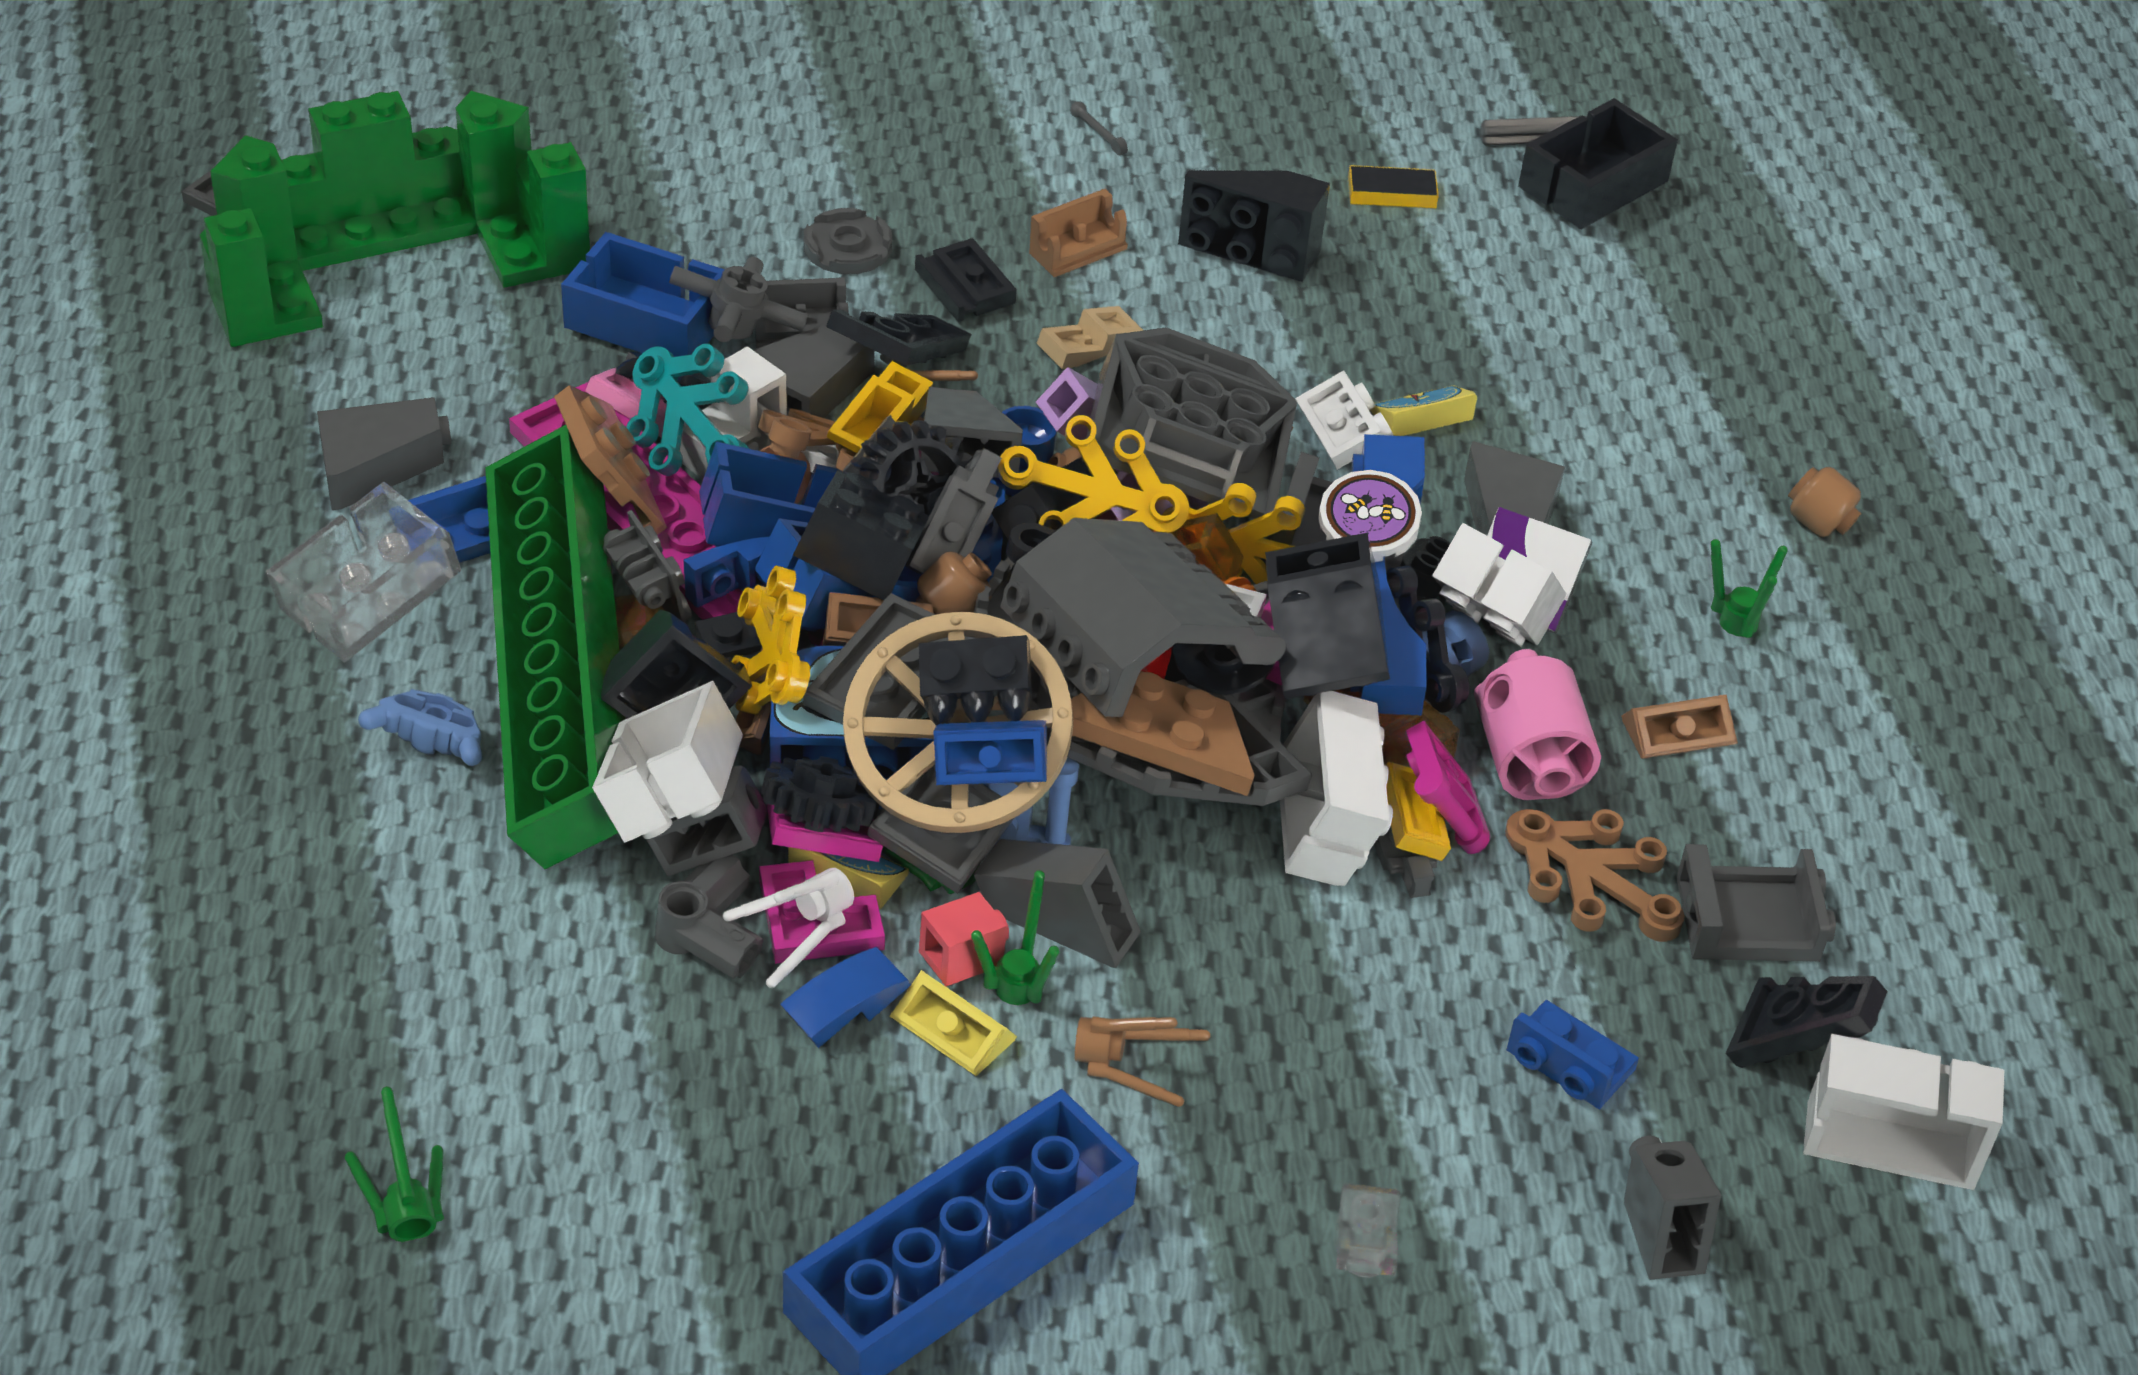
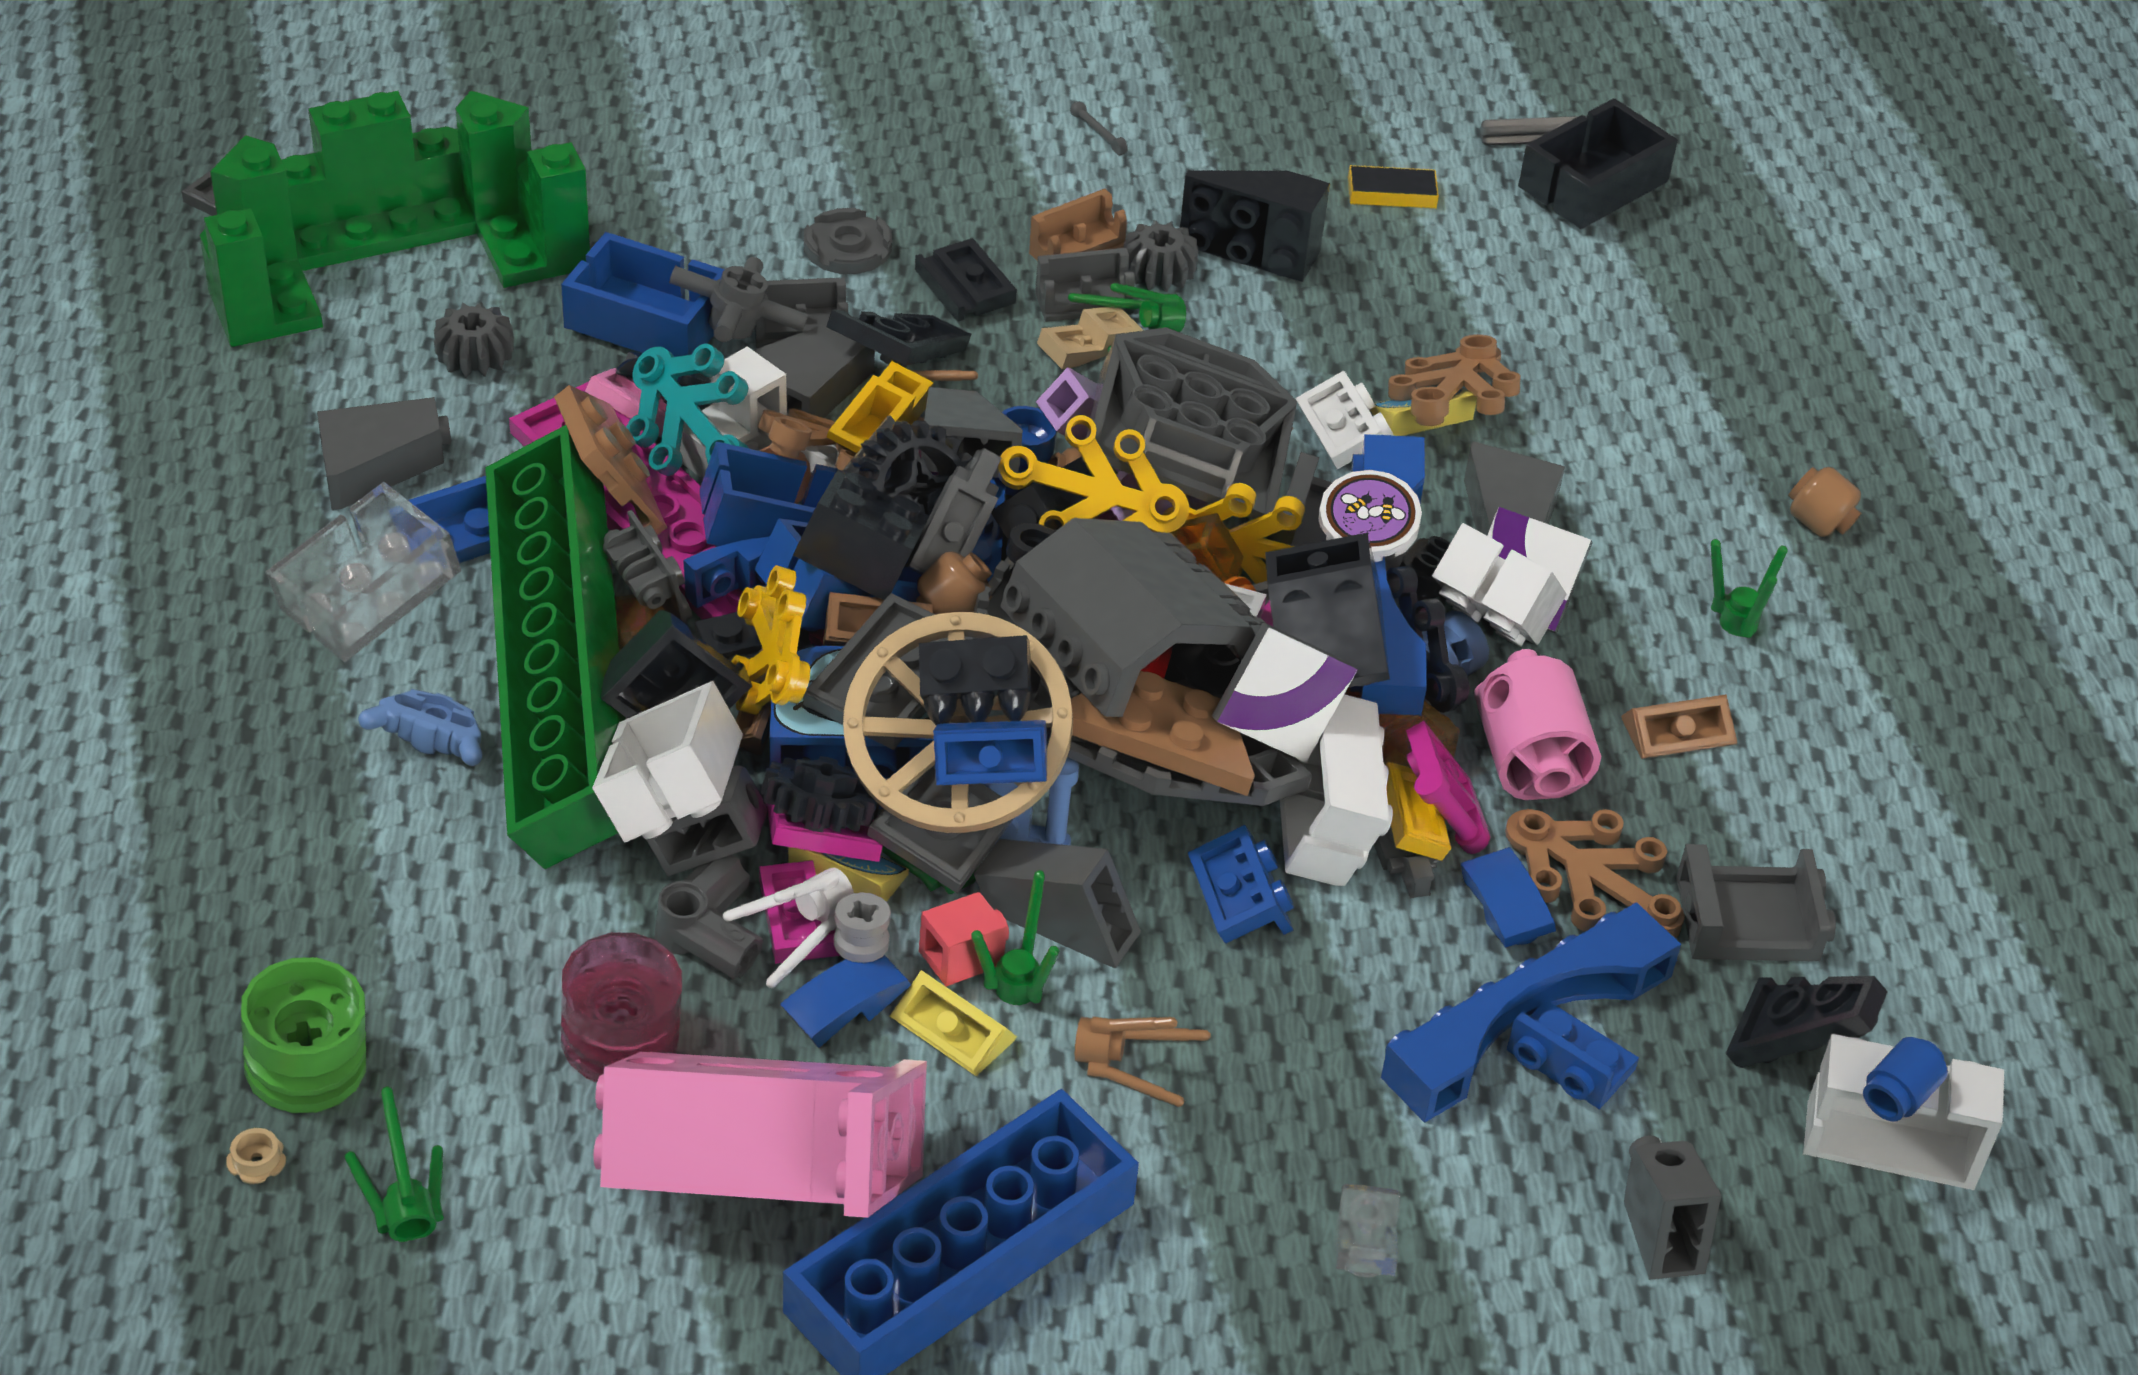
(251, 1144): none -> tan plate
(304, 1034): none -> bright green wheel
(473, 339): none -> dark grey gear
(619, 1001): none -> clear pink wheel
(762, 1128): none -> bright pink brick
(862, 927): none -> light grey wheel
(1081, 274): none -> dark grey hinge
(1155, 308): none -> green plant
(1161, 255): none -> dark grey gear
(1239, 884): none -> blue bracket
(1284, 692): none -> tile
(1475, 355): none -> medium nougat plant
(1508, 897): none -> blue slope
(1612, 960): none -> blue arch
(1905, 1079): none -> blue brick

